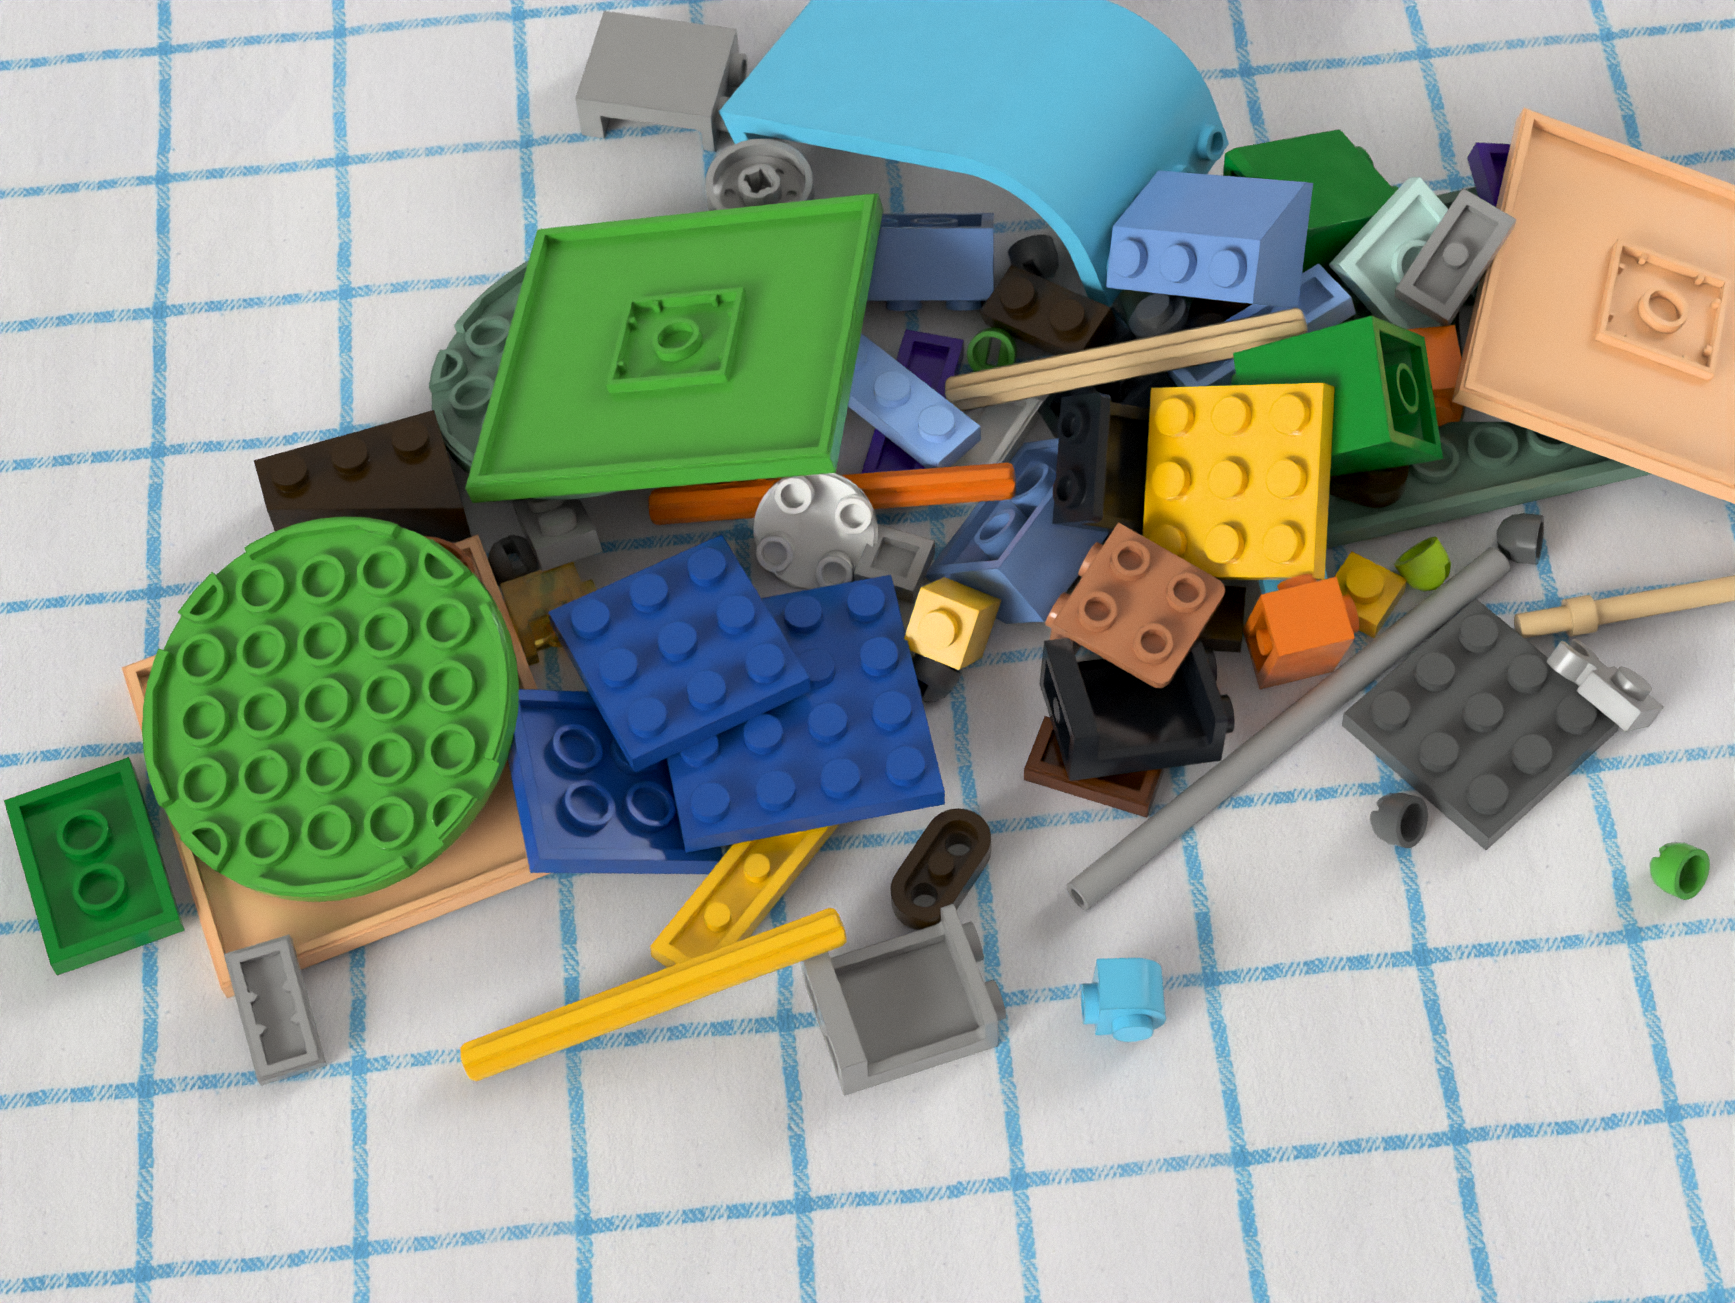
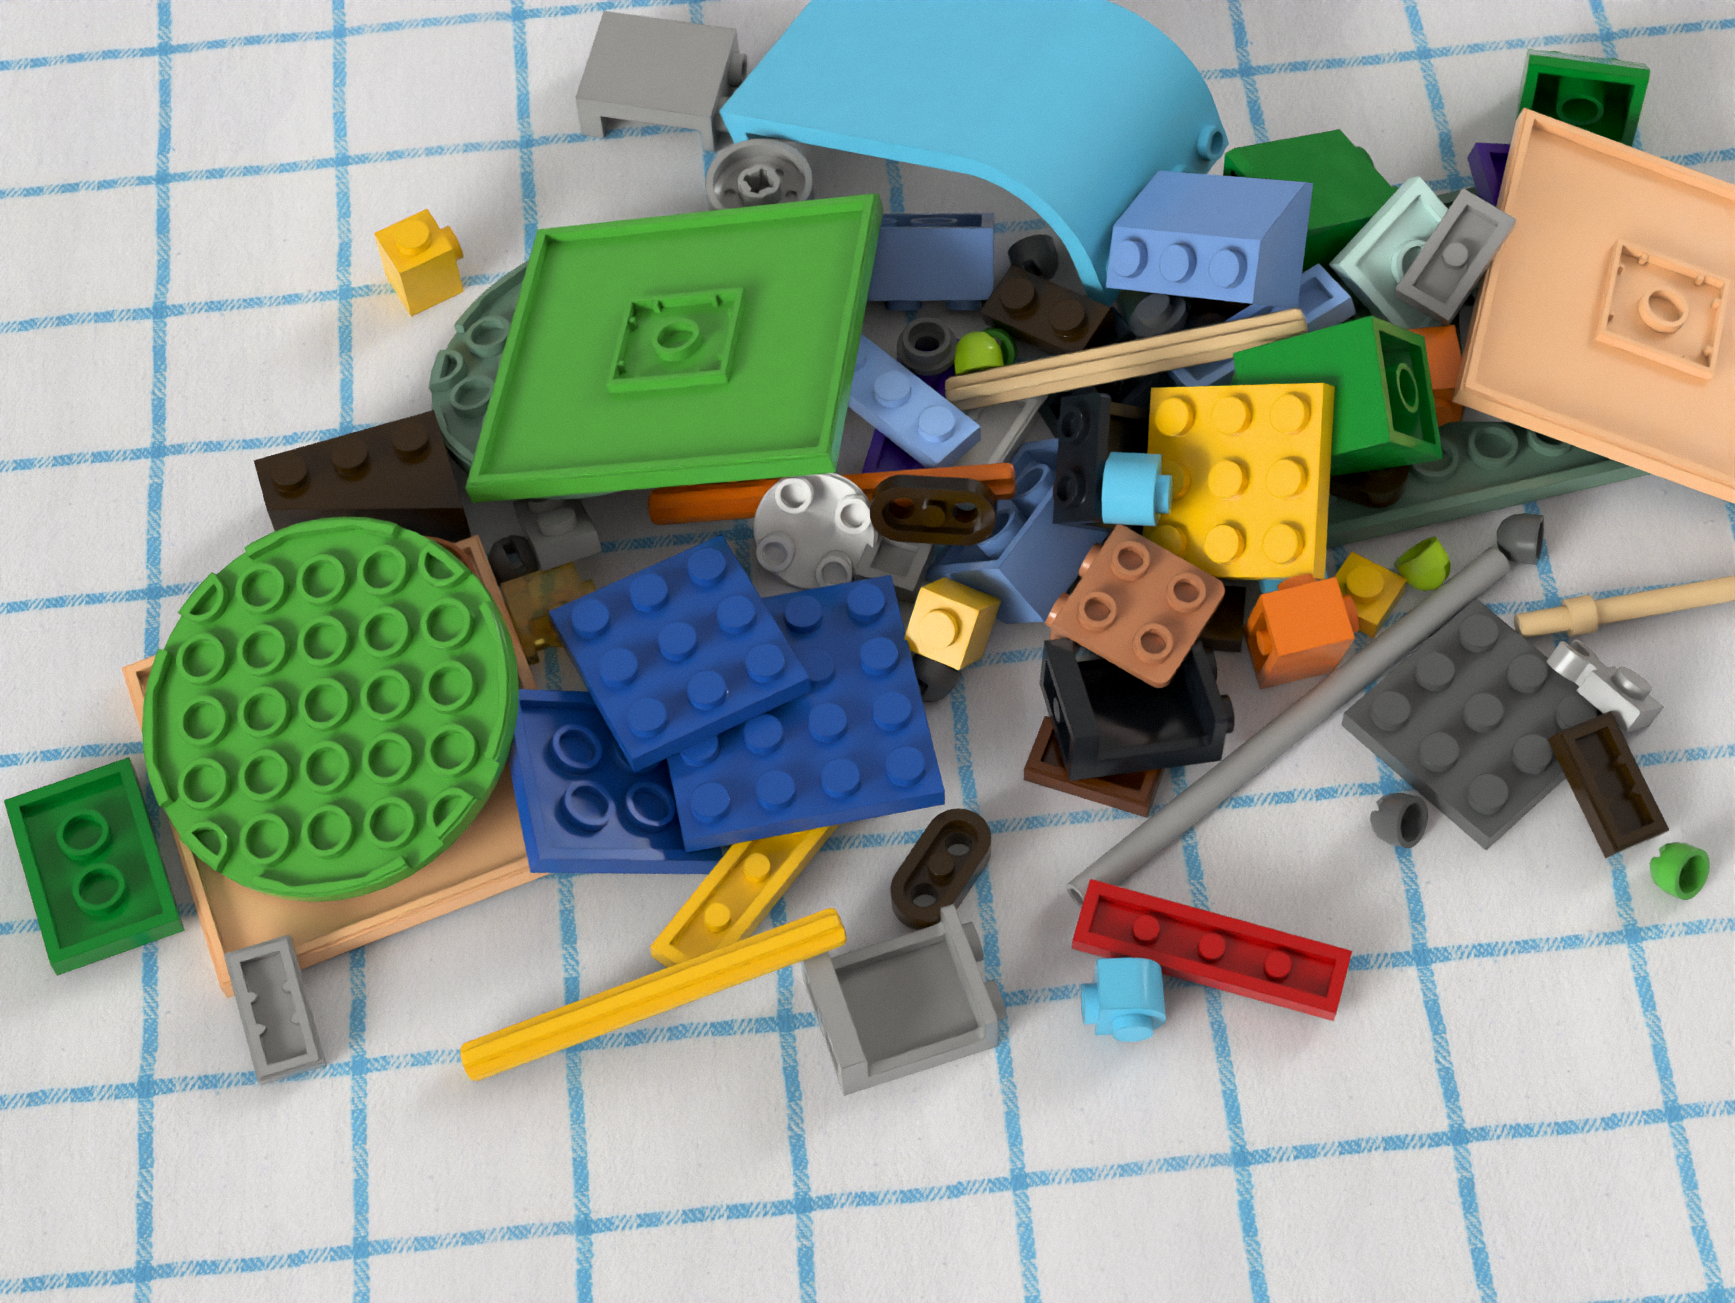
(420, 261): none -> yellow brick
(922, 334): none -> dark grey plate
(934, 512): none -> dark brown plate
(977, 352): none -> lime hinge
(1135, 489): none -> medium azure plate
(1213, 949): none -> red plate
(1585, 92): none -> green slope
(1608, 784): none -> dark brown plate

